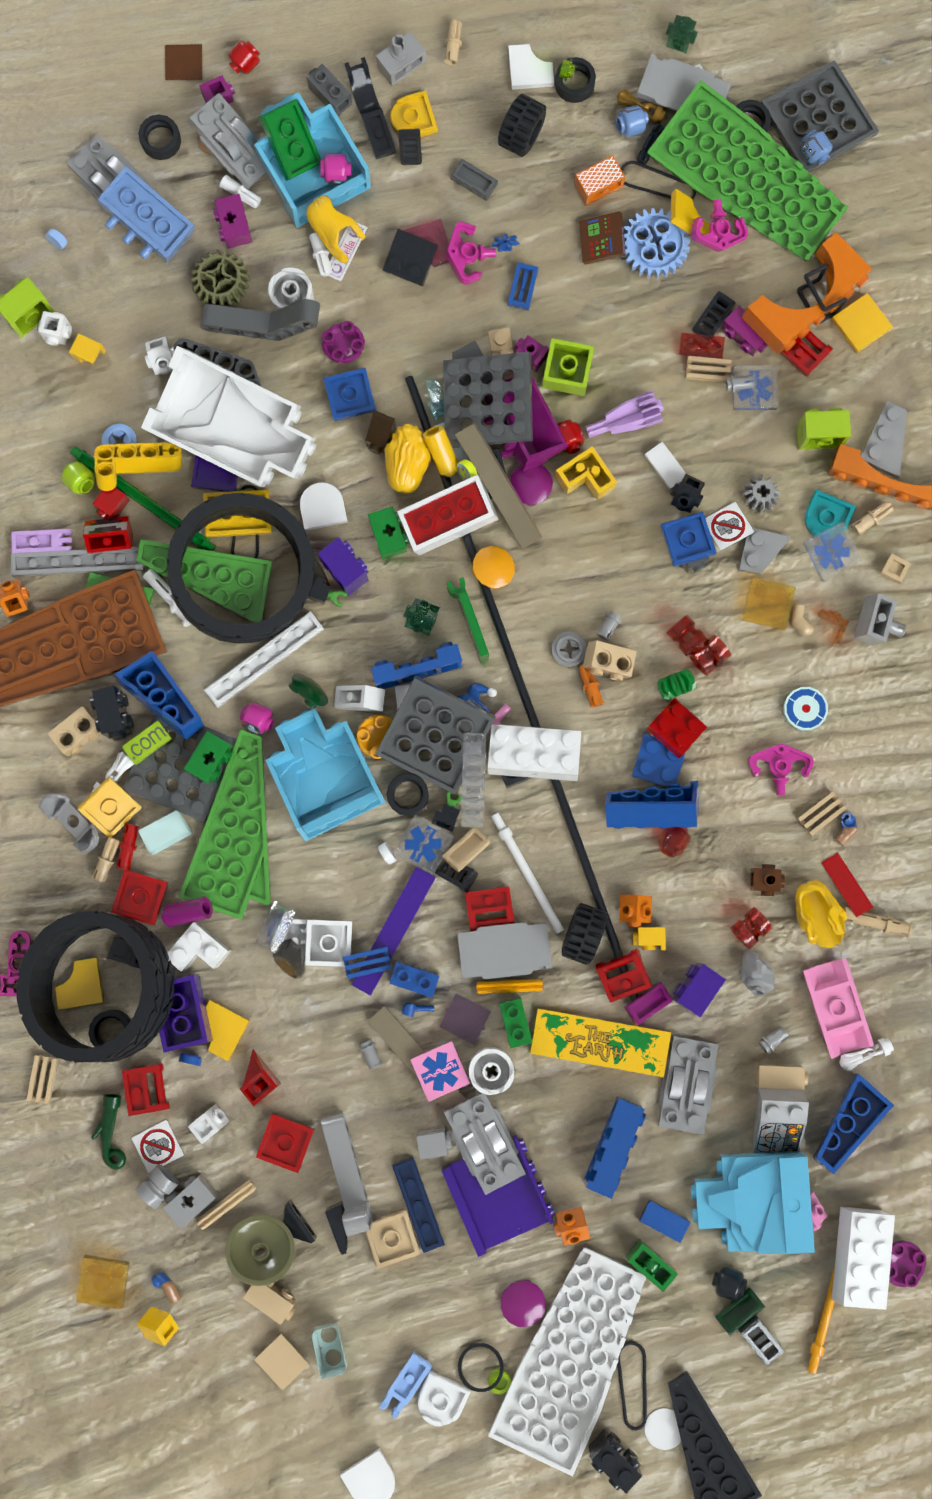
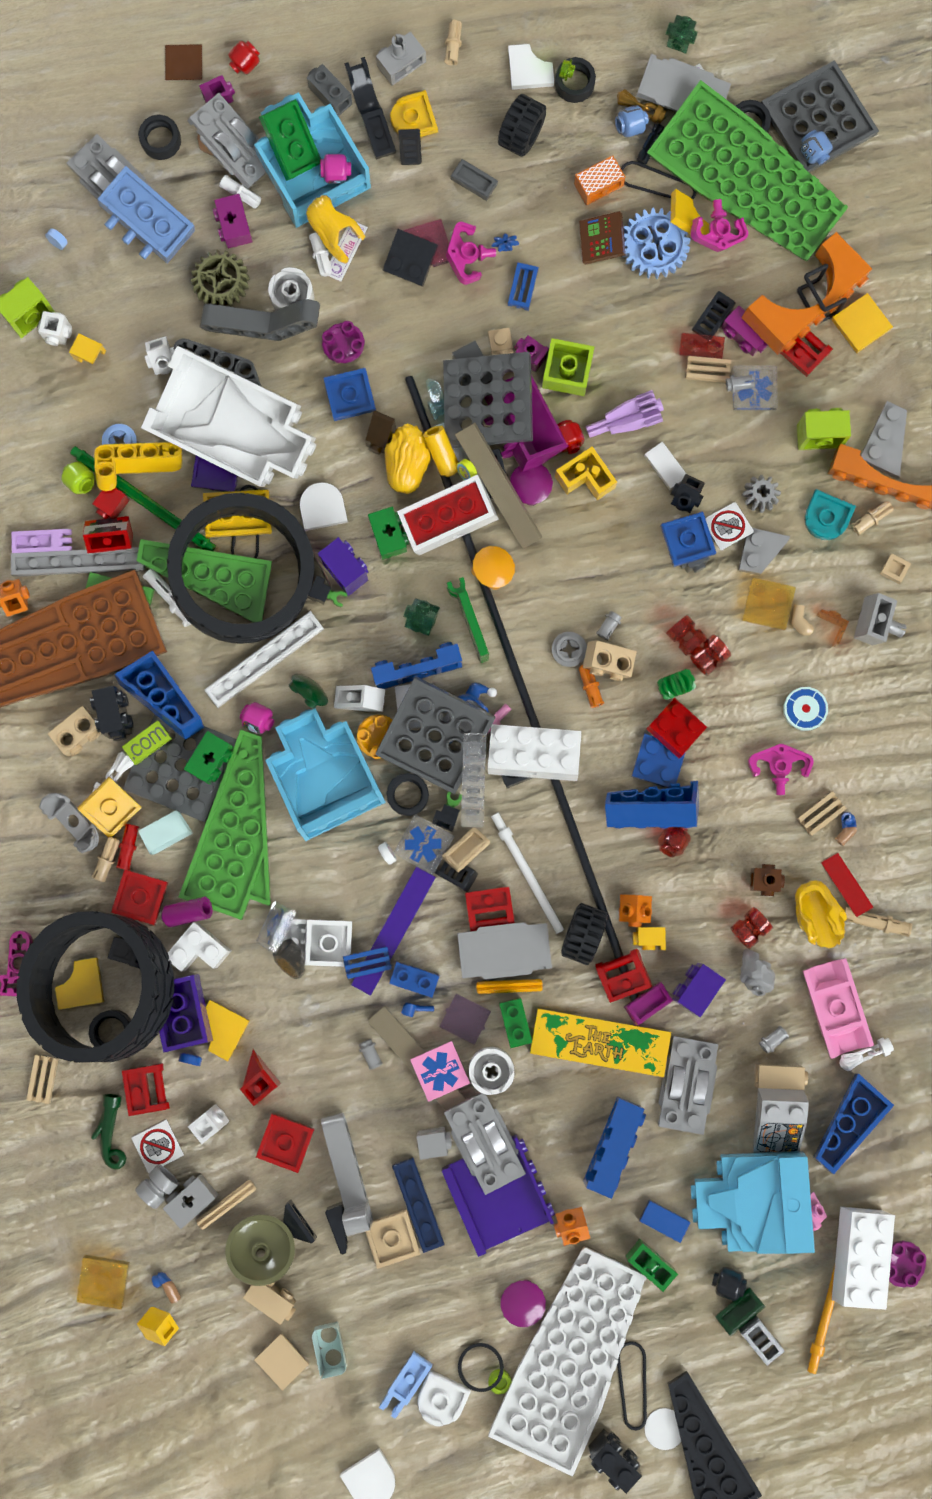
(832, 551): clear tile -> none

